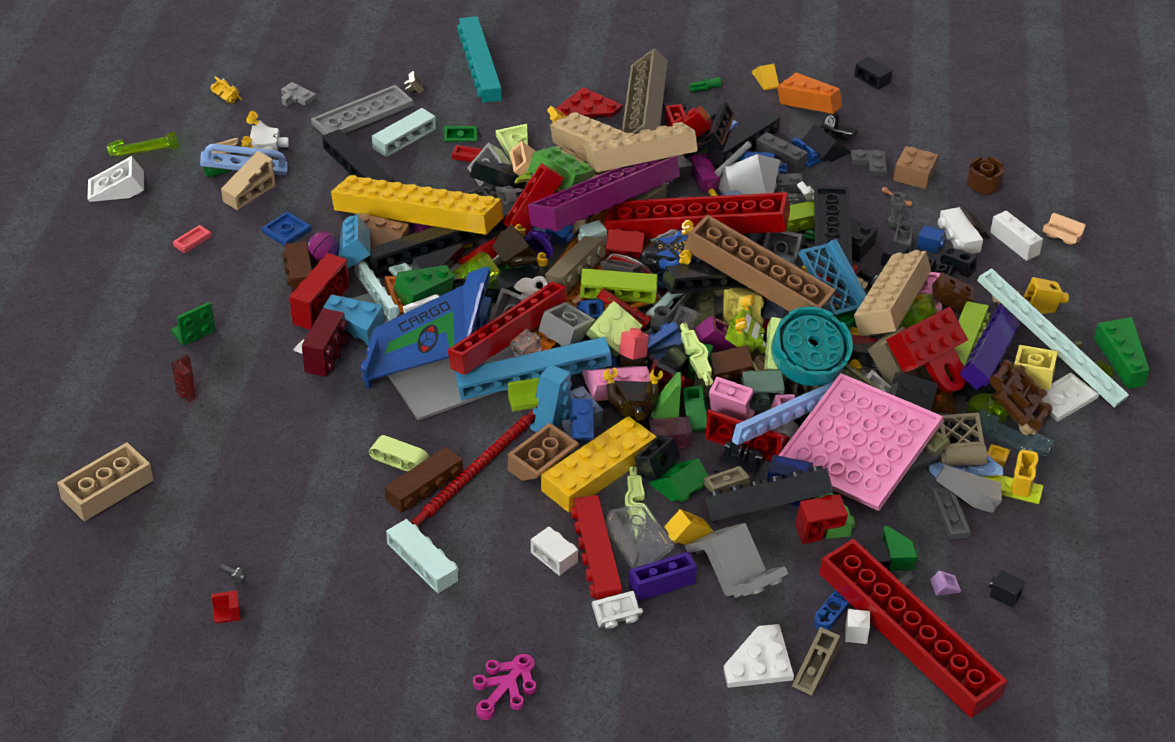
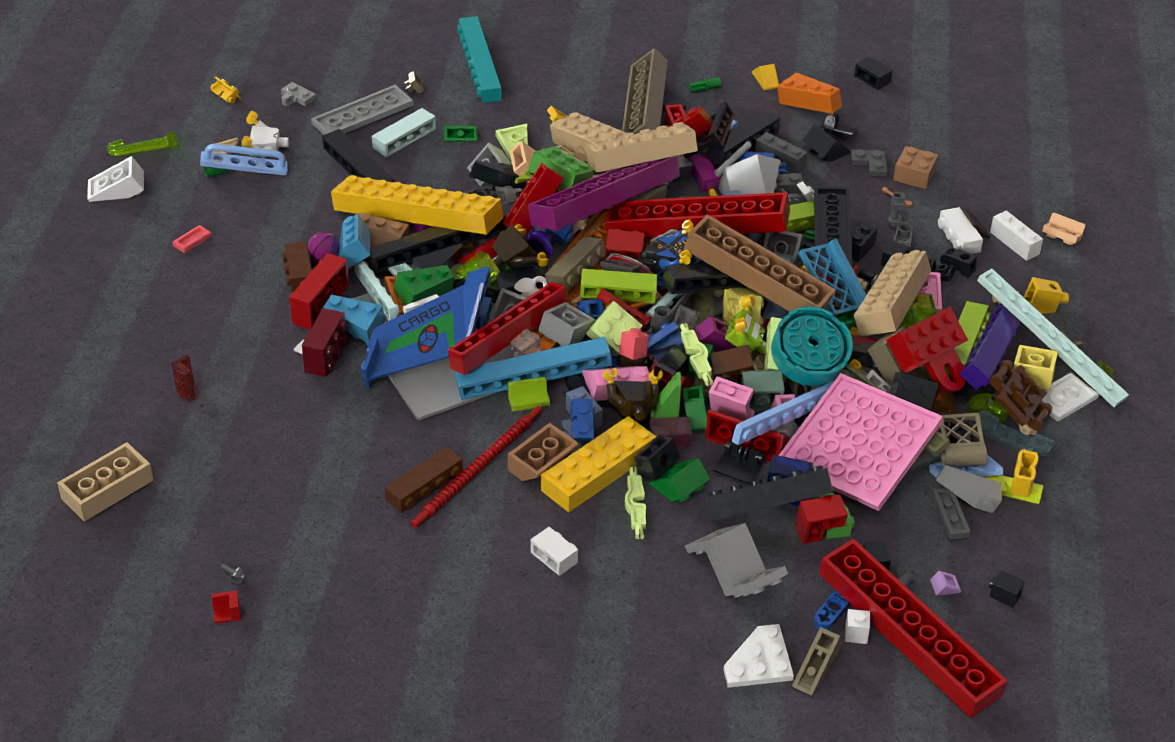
(194, 324): green bracket -> none
(249, 182): tan wedge -> none
(286, 228): blue tile -> none
(397, 453): yellowish green beam -> none
(422, 555): light aqua brick -> none
(465, 153): red tile -> none
(505, 682): dark pink plant -> none
(553, 398): dark azure wedge -> none
(590, 105): red plate -> none
(593, 229): light aqua brick -> none
(596, 548): red brick -> none
(616, 609): white bracket -> none
(638, 535): clear slope -> none
(662, 576): dark purple brick -> none
(687, 527): yellow slope -> none
(727, 479): dark tan panel -> none
(812, 157): blue hinge -> none
(900, 550): green slope -> none
(931, 239): blue brick -> none
(952, 292): reddish brown brick -> none
(985, 175): reddish brown brick -> none
(998, 454): yellow tile -> none
(1123, 351): green wedge -> none

